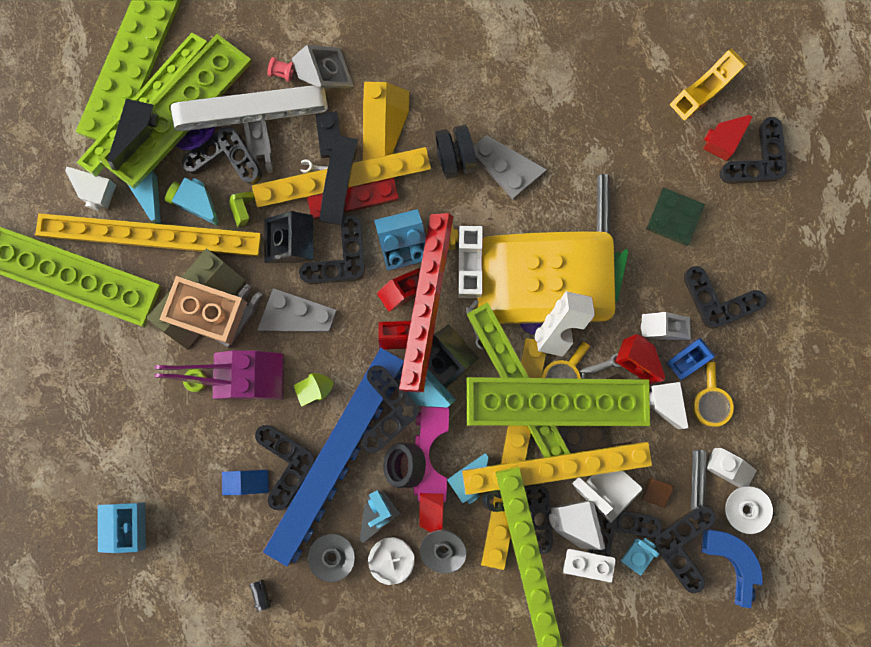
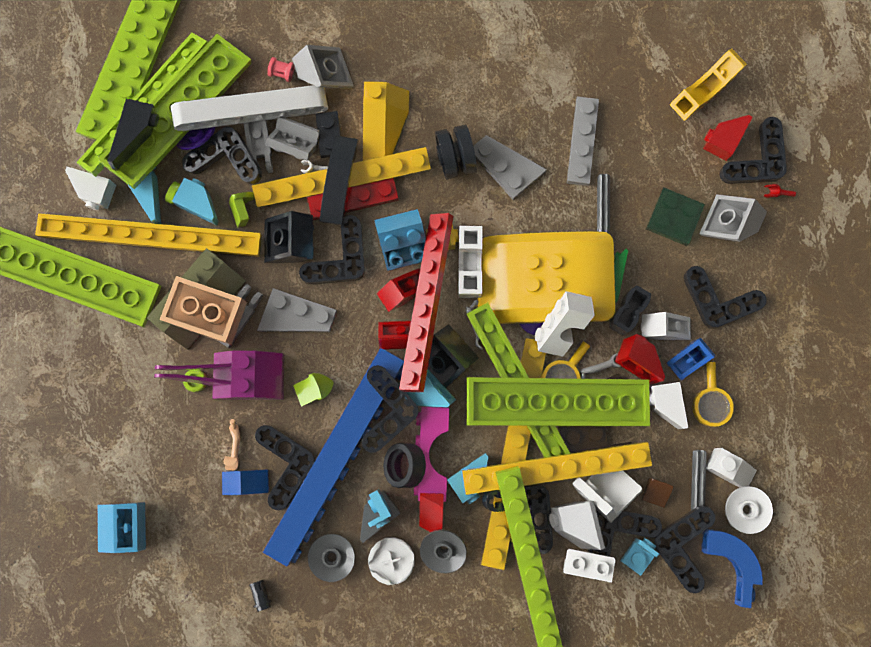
(232, 462): none -> light nougat piece
(293, 138): none -> light grey bracket
(582, 141): none -> light grey plate
(628, 315): none -> black brick
(733, 218): none -> light grey slope
(775, 191): none -> red hand

